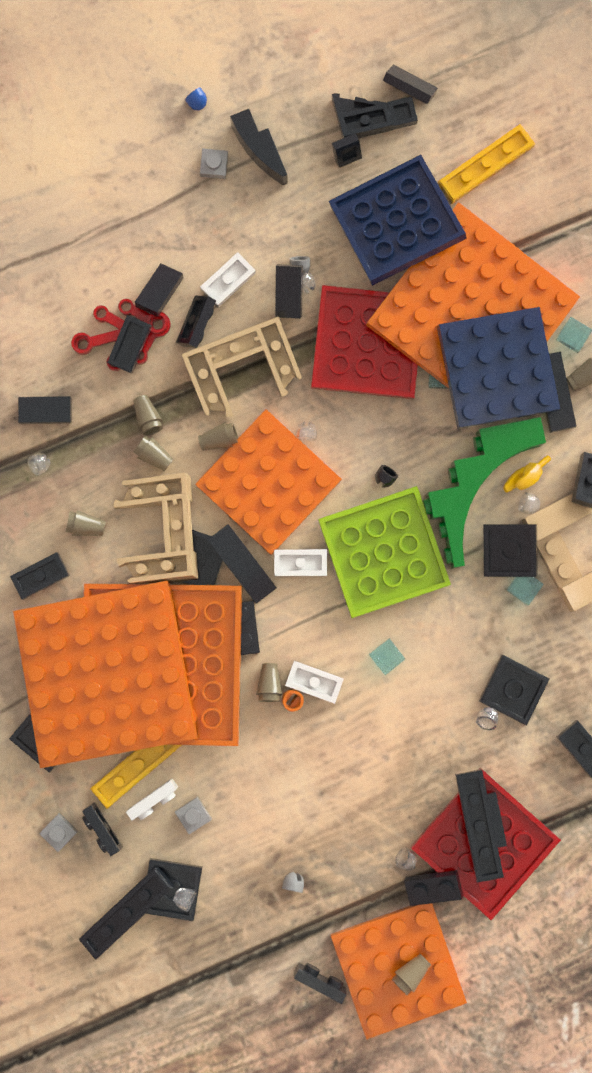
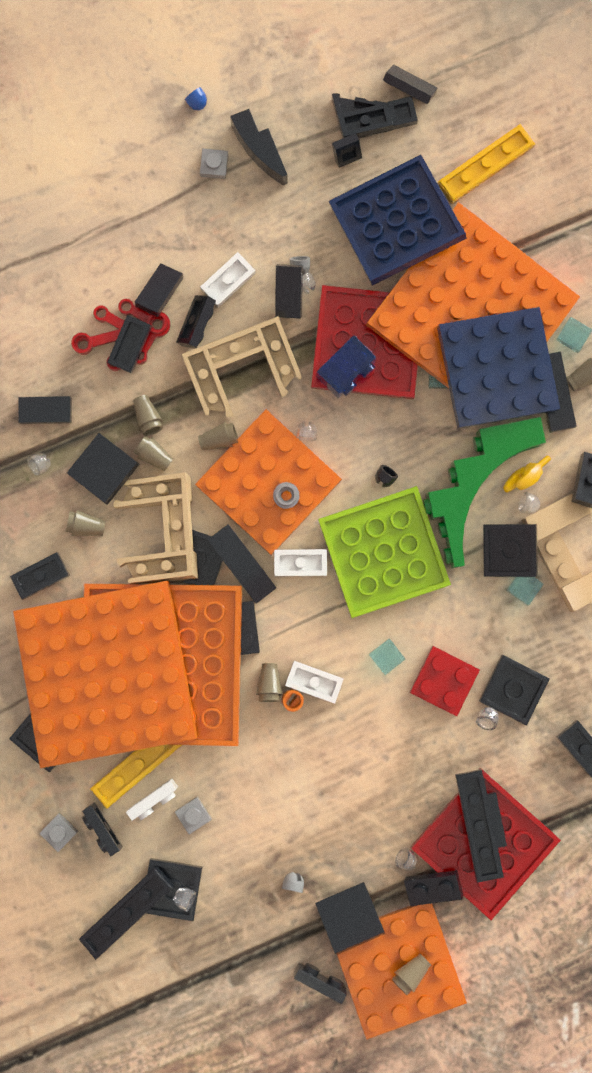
(103, 468): none -> black tile
(286, 486): none -> light grey plate
(346, 367): none -> clear blue brick
(350, 918): none -> black tile
(444, 681): none -> red plate

